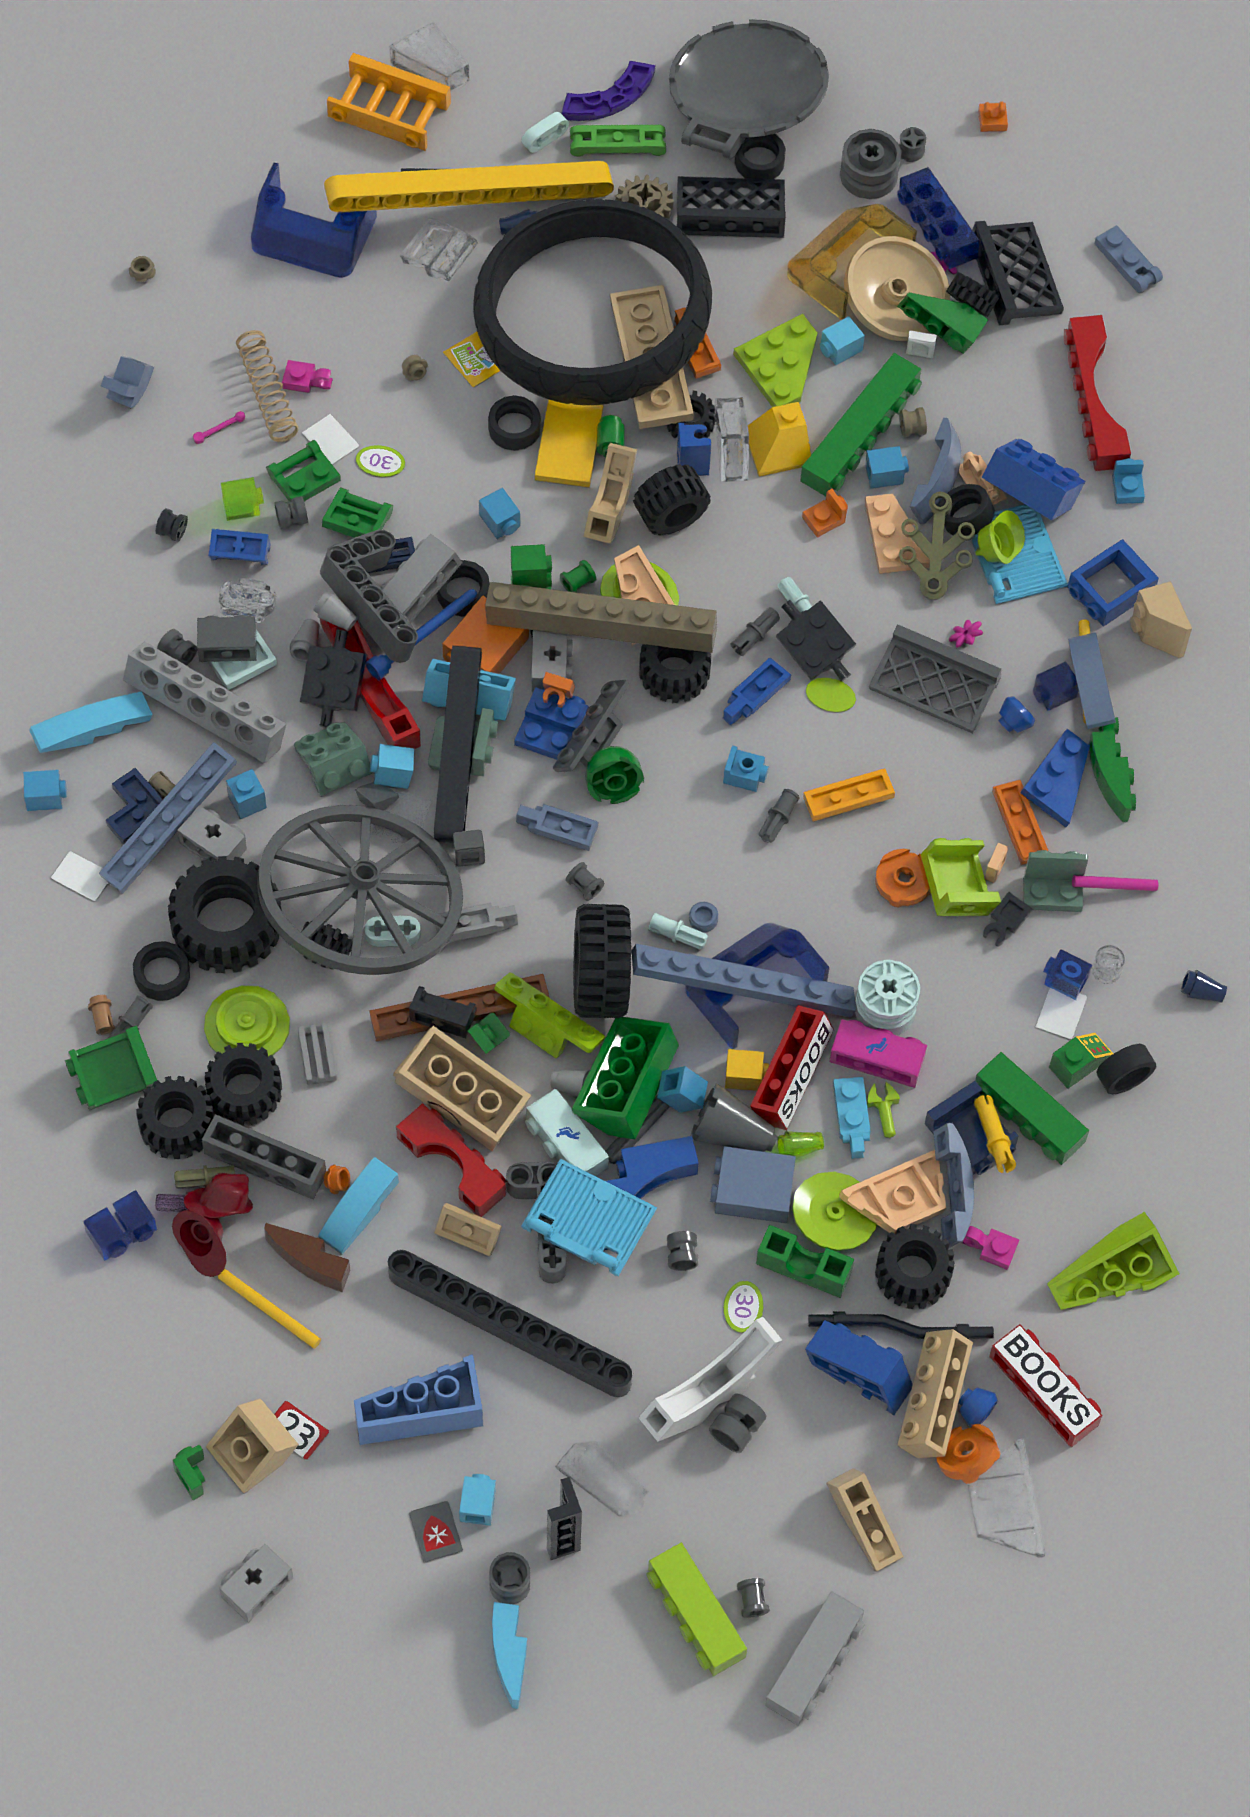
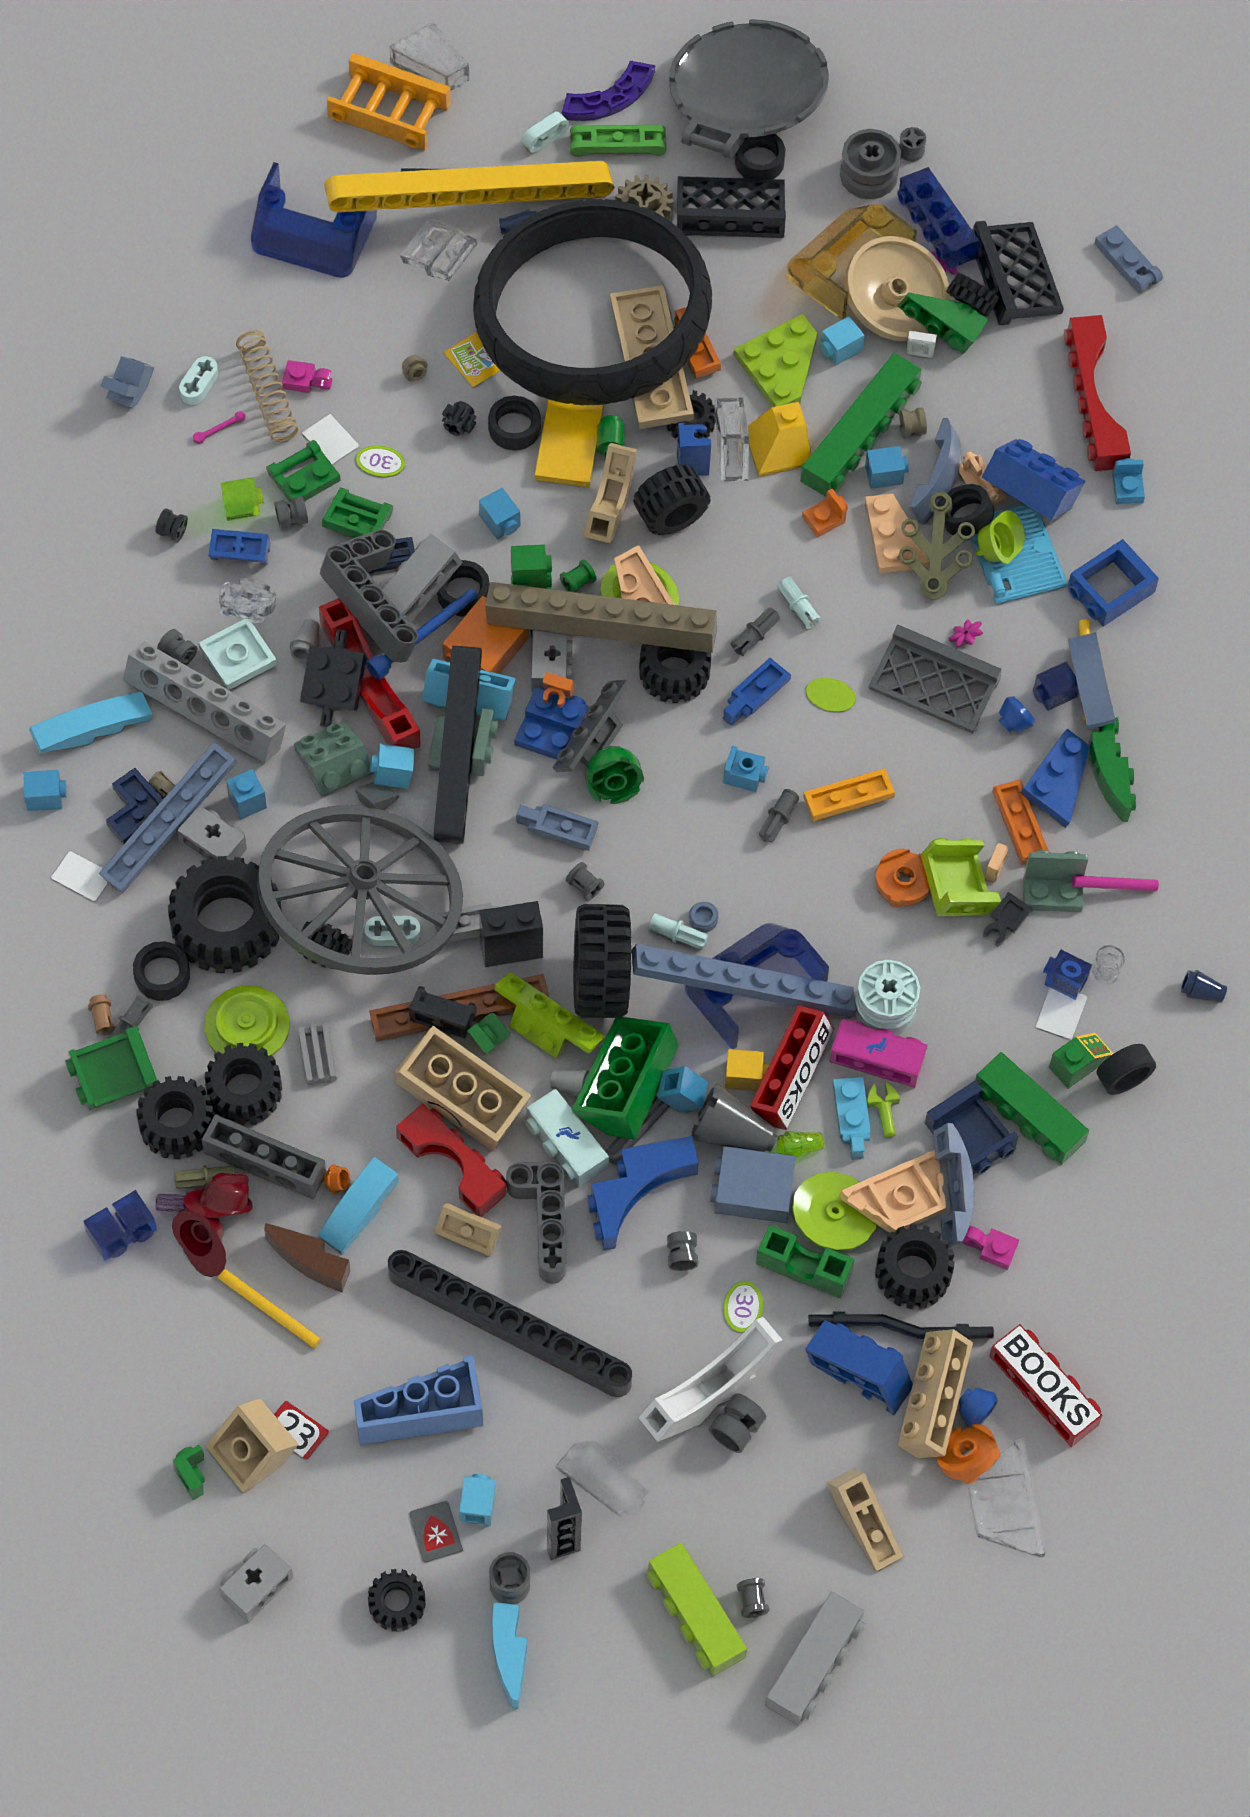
(142, 263): dark tan plate -> none
(203, 383): none -> light aqua beam
(226, 638): dark grey brick -> none
(335, 611): light grey cone -> none
(400, 1618): none -> black tyre
(459, 418): none -> black gear
(469, 848): dark grey slope -> none
(511, 934): none -> black brick
(589, 1217): medium azure window -> none
(816, 640): black plate -> none
(993, 117): orange tile -> none
(998, 1142): yellow pin -> none
(1119, 1263): lime wedge -> none
(1161, 619): tan slope -> none

